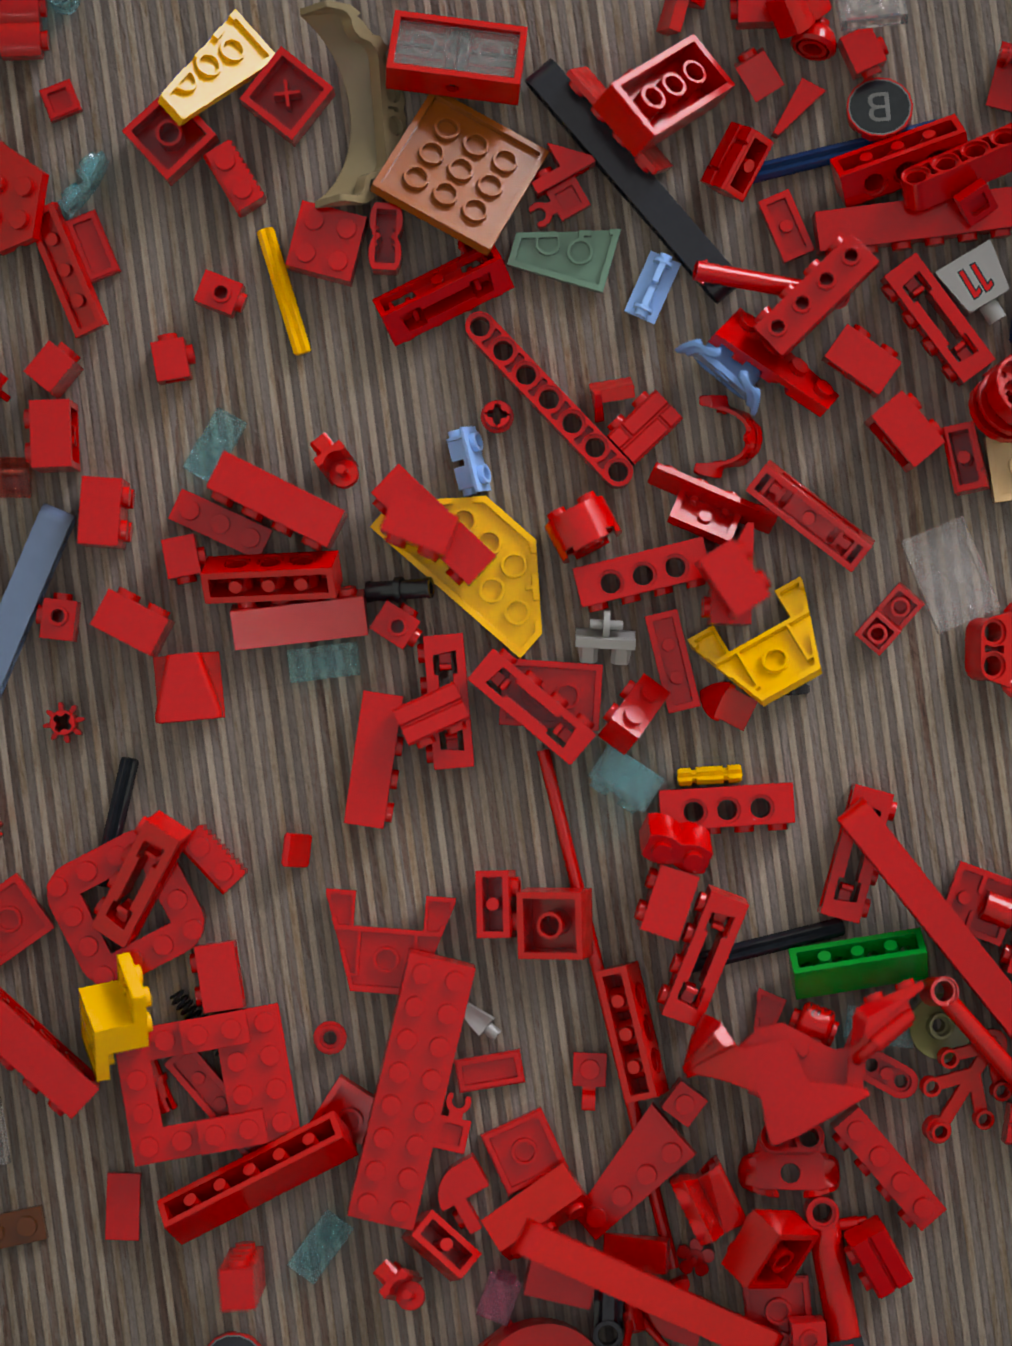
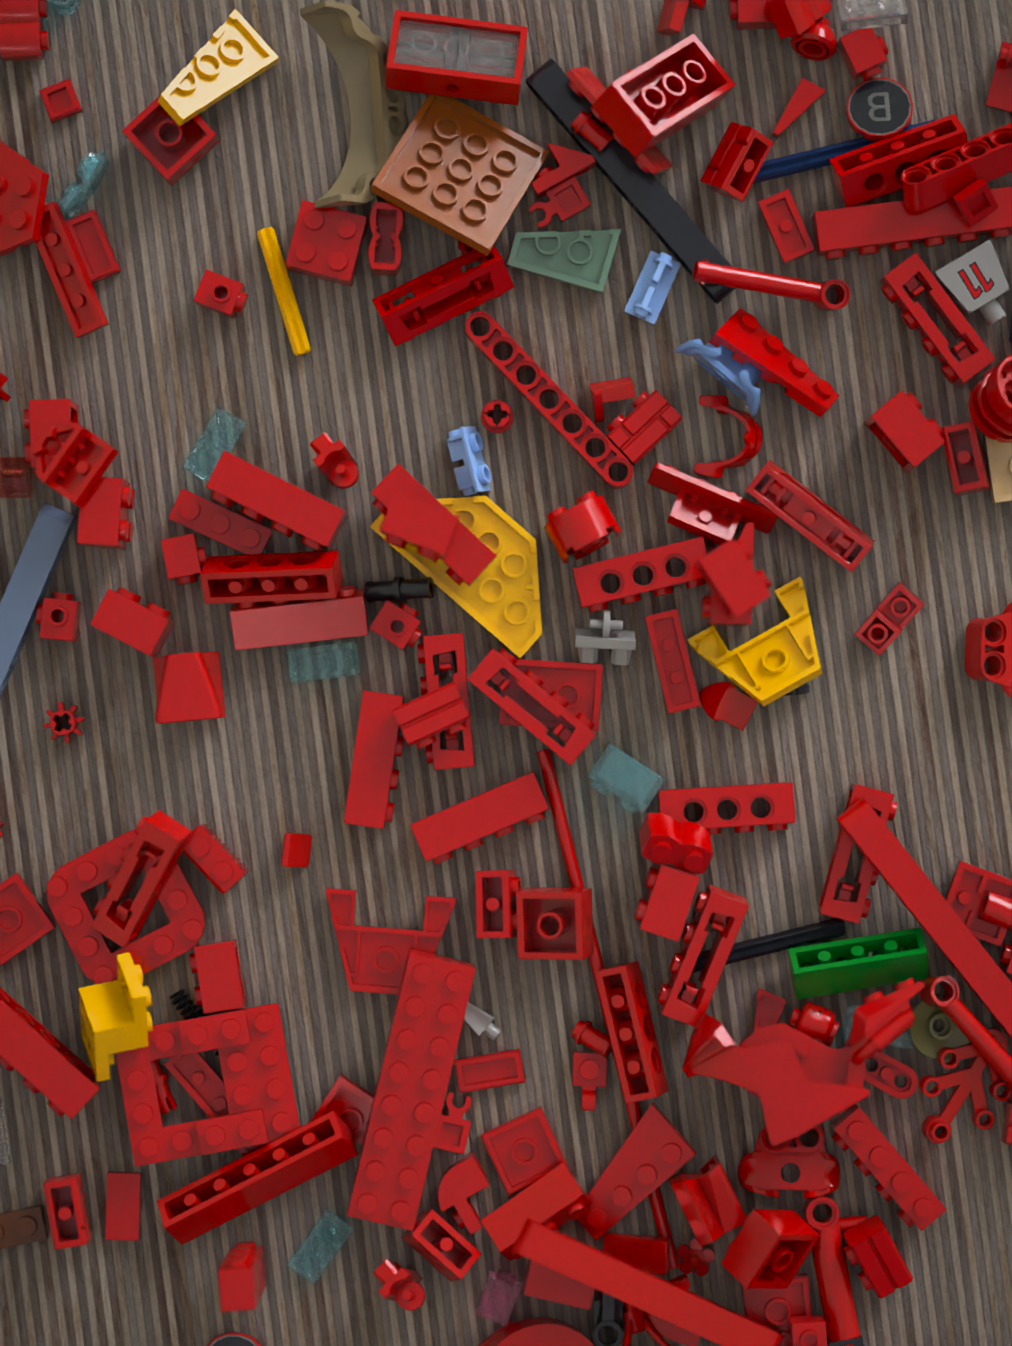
(55, 368): red brick -> none
(67, 1211): none -> red brick
(72, 460): none -> red slope
(120, 801): black axle -> none
(172, 359): red brick -> none
(235, 178): red brick -> none
(287, 96): red brick -> none
(330, 1048): red plate -> none
(478, 817): none -> red brick
(591, 130): none -> red pin
(592, 1038): none -> red pin
(634, 713): red brick -> none
(683, 1102): red brick -> none
(709, 775): yellow axle -> none
(758, 73): red brick -> none
(816, 296): red brick -> none
(862, 359): red brick -> none
(950, 575): clear plate -> none

